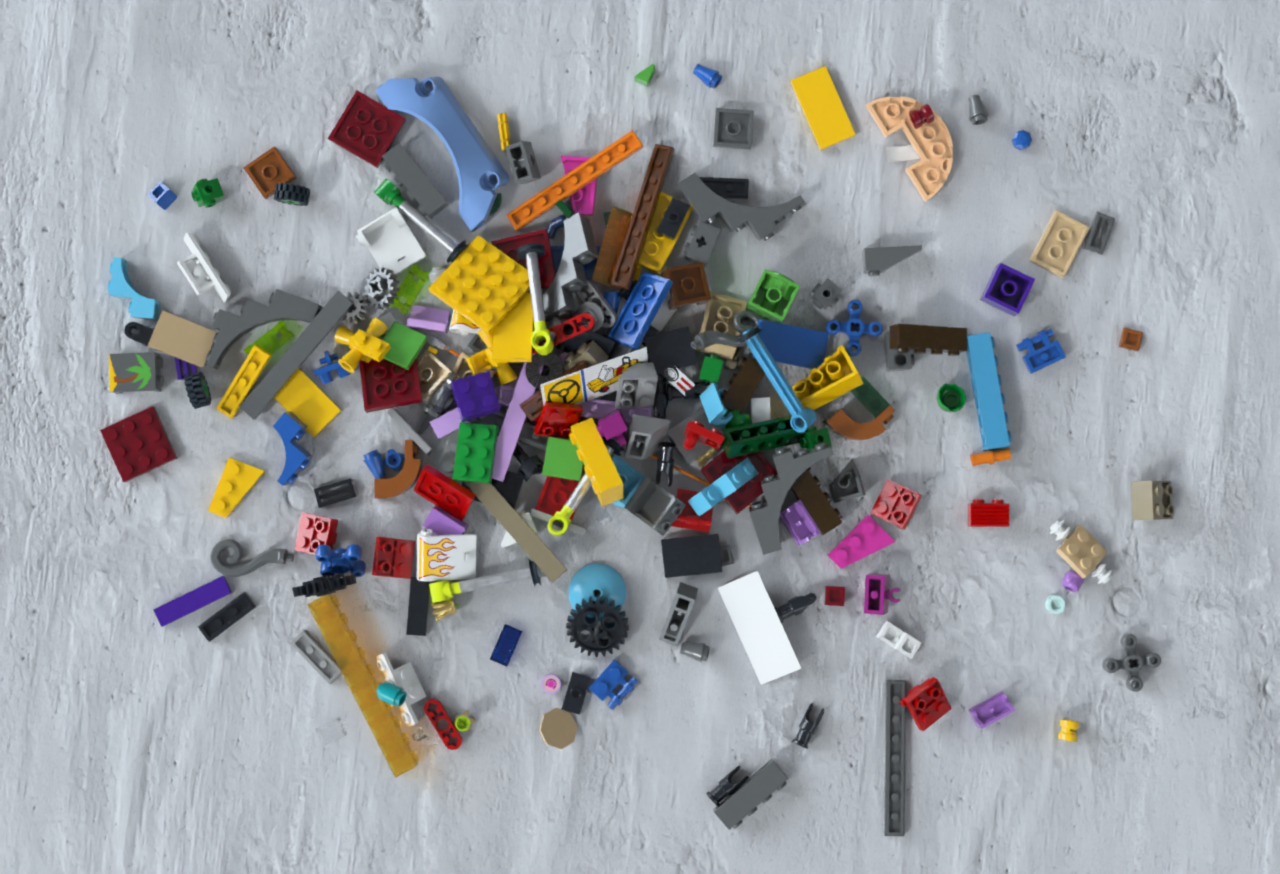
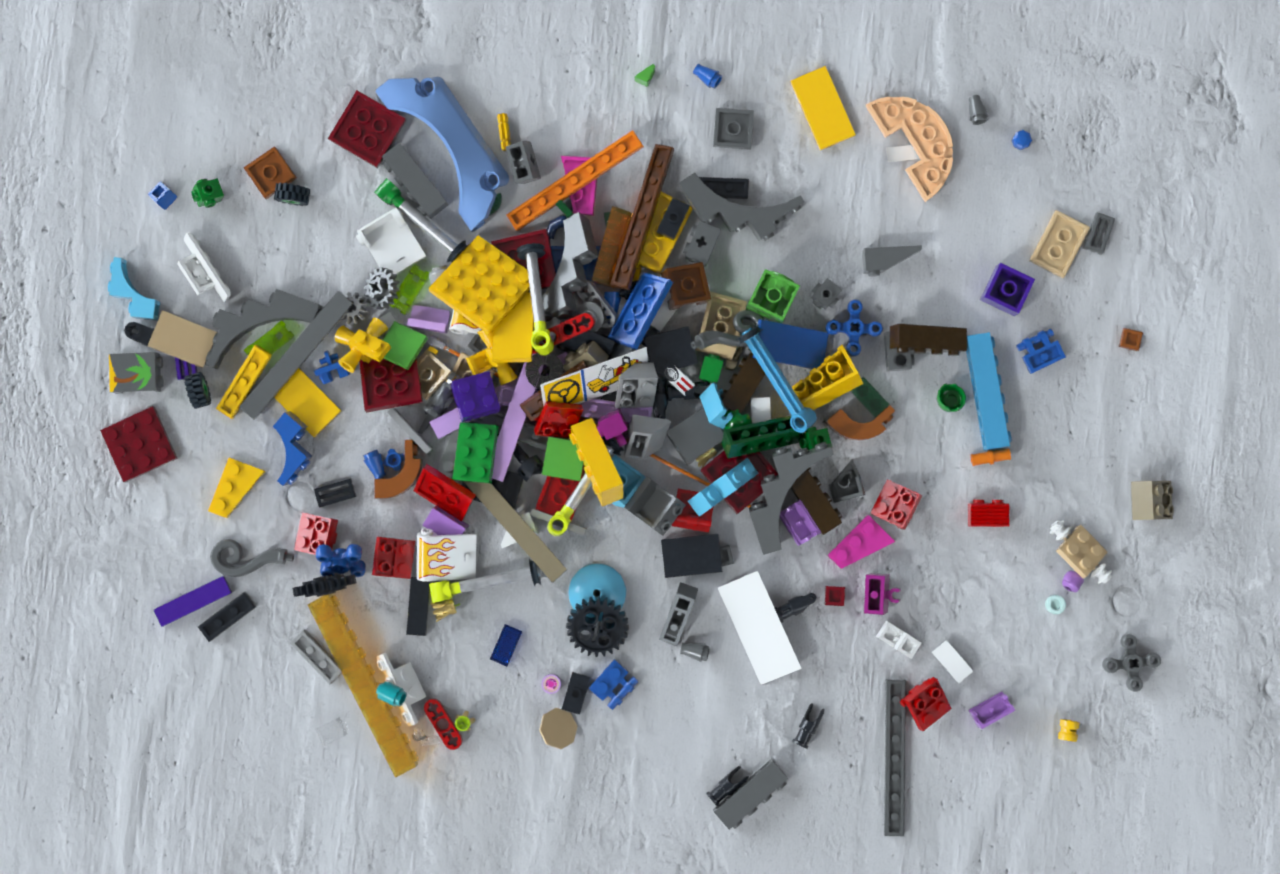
(665, 462): black piece -> none
(696, 432): red plate -> none
(921, 116): dark red wheel -> none
(952, 662): none -> white slope

